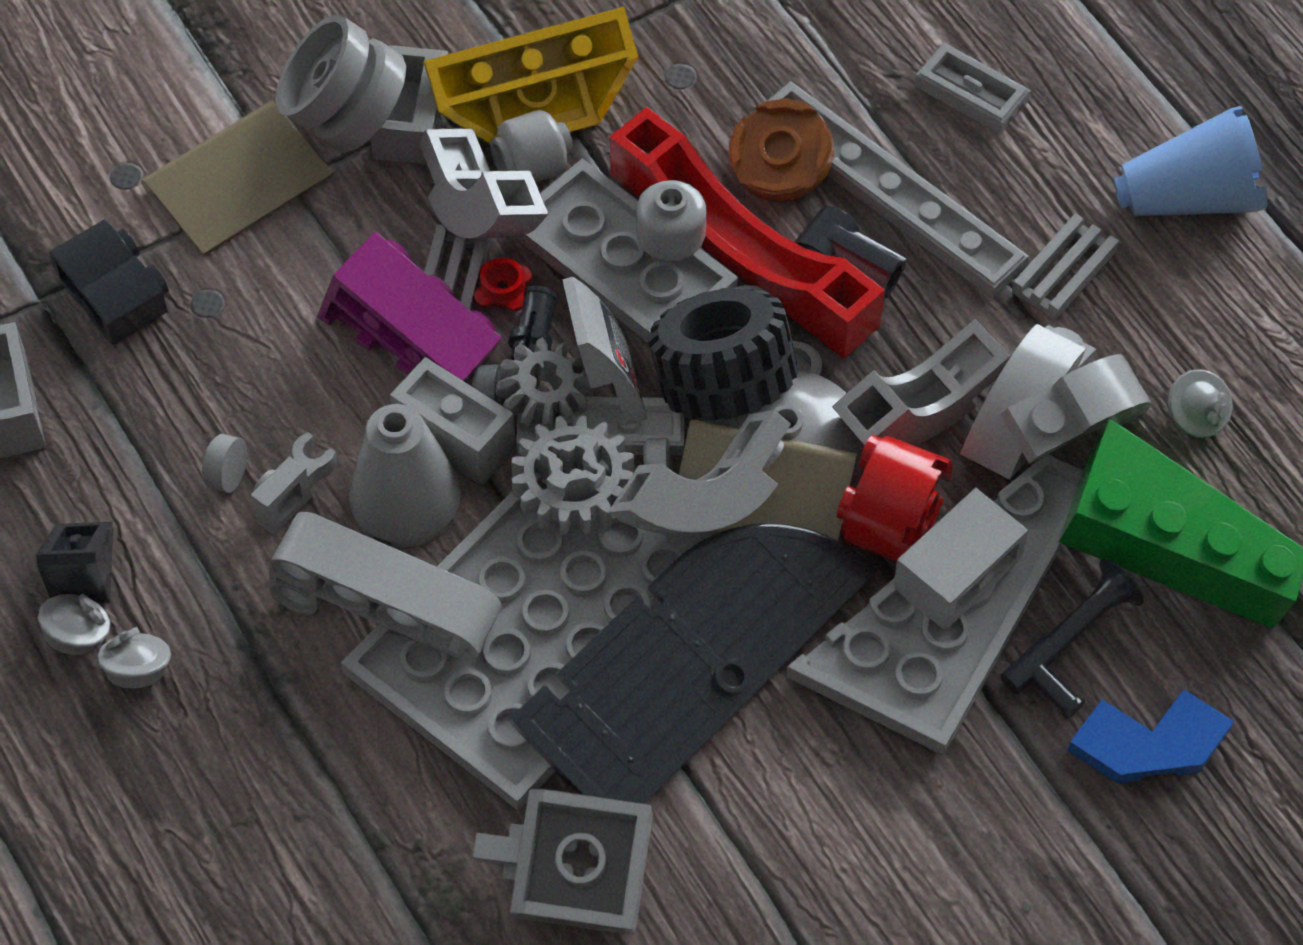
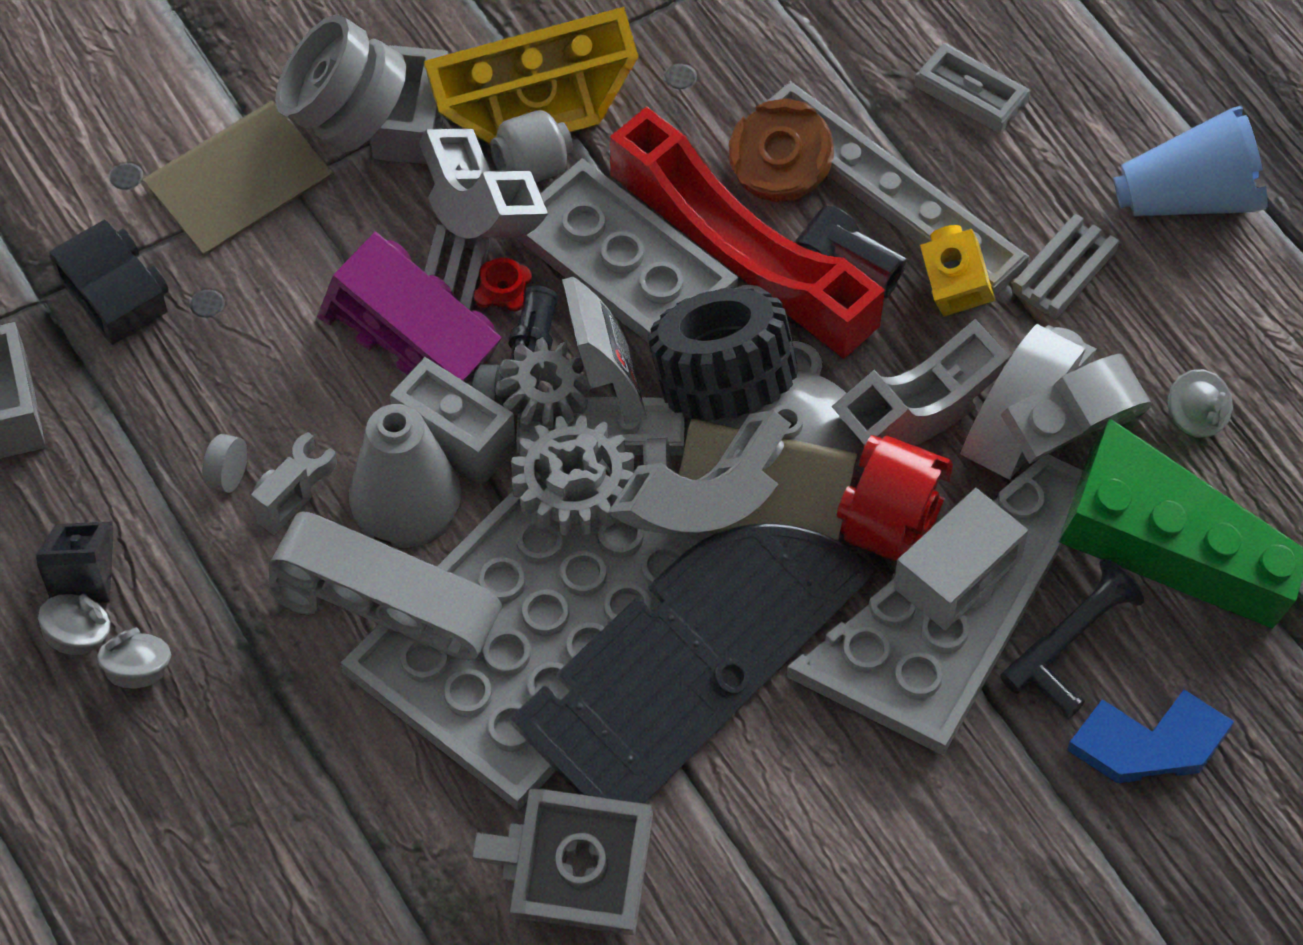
(671, 220): light grey head -> none
(960, 286): none -> yellow brick

